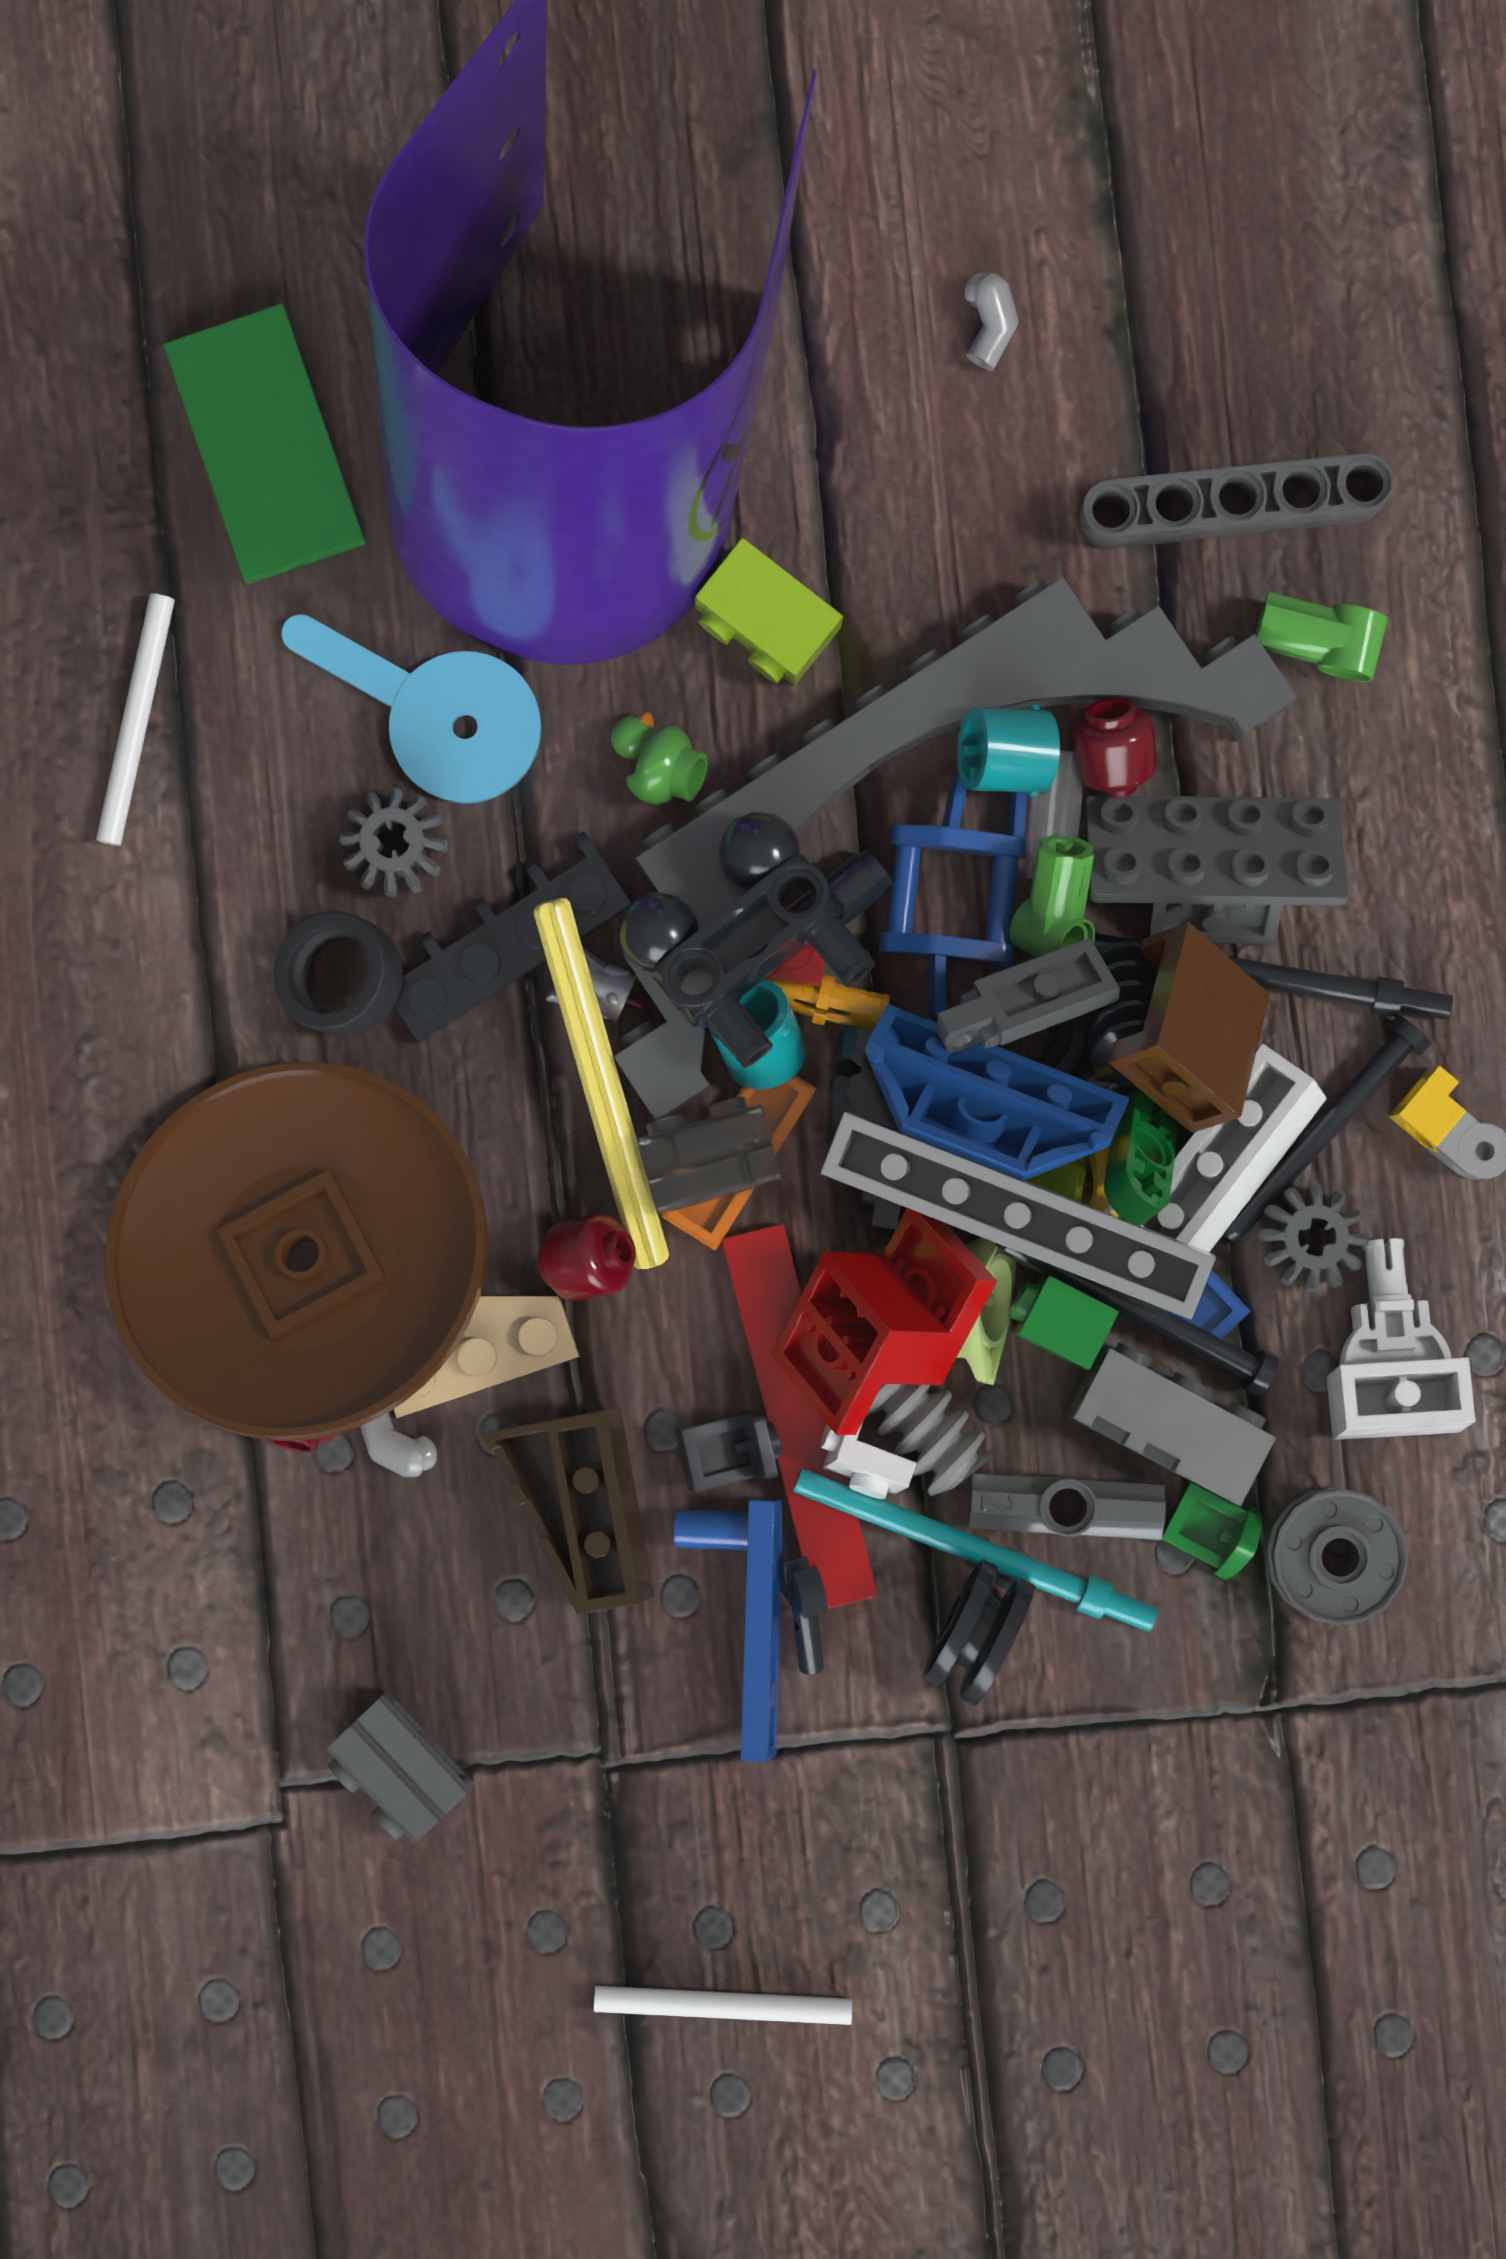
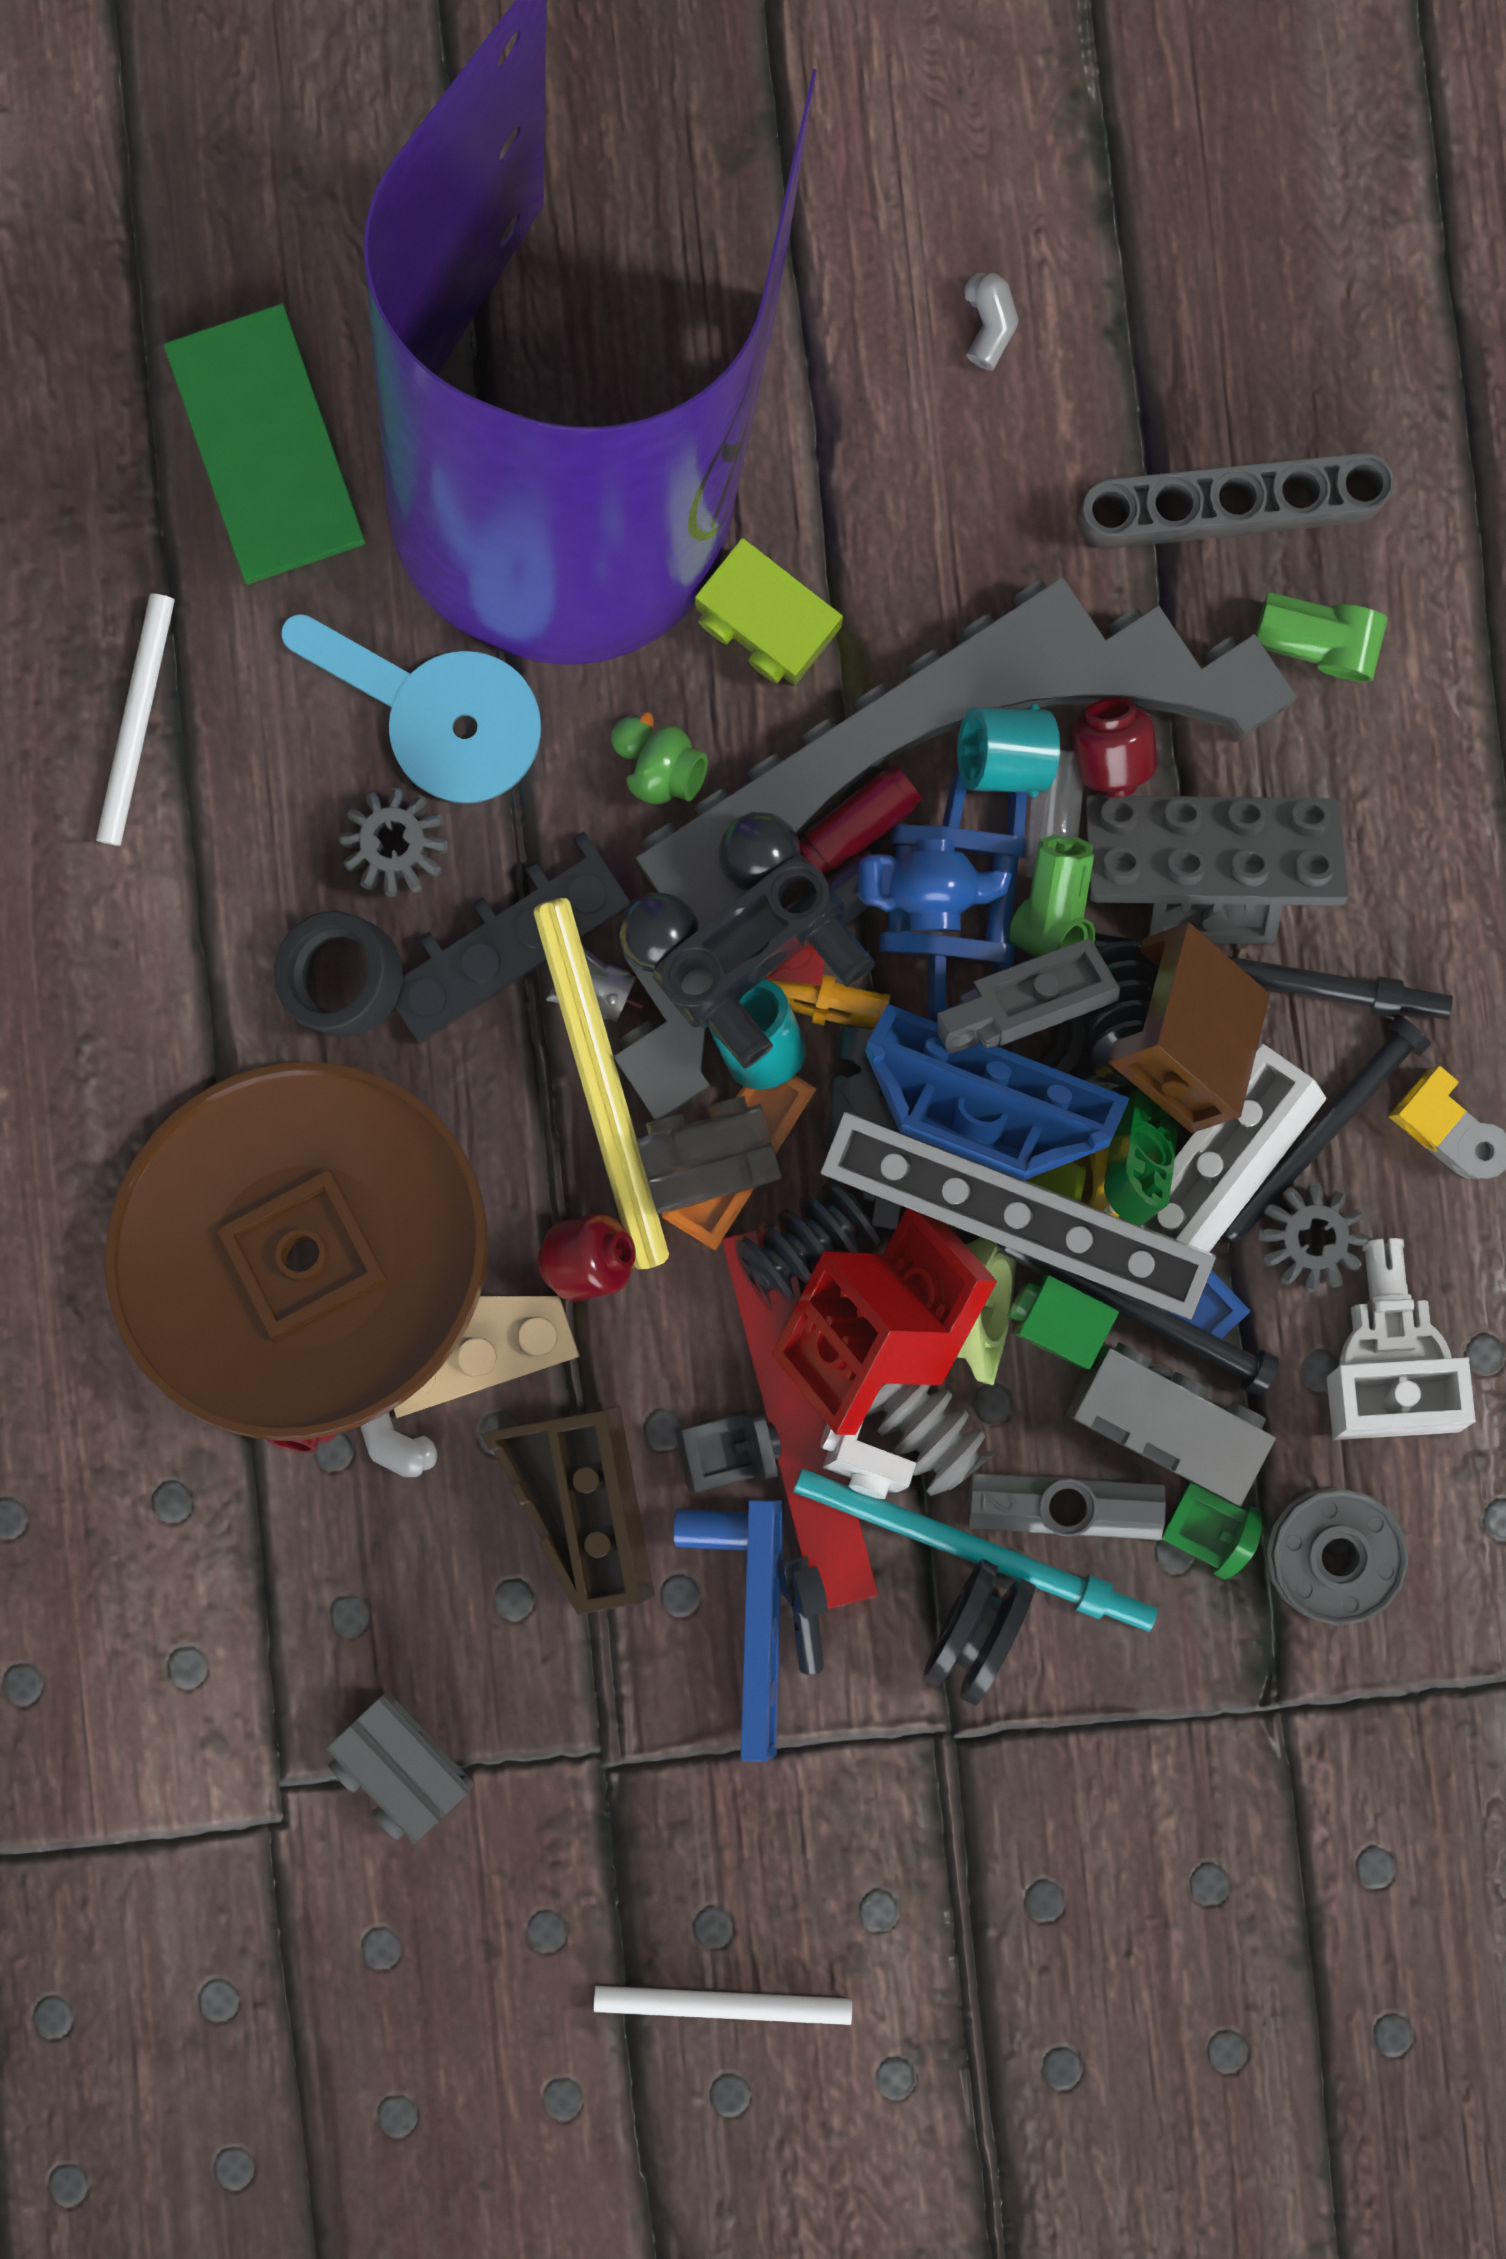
(802, 1241): none -> black piece
(859, 820): none -> dark red piece
(929, 885): none -> blue piece

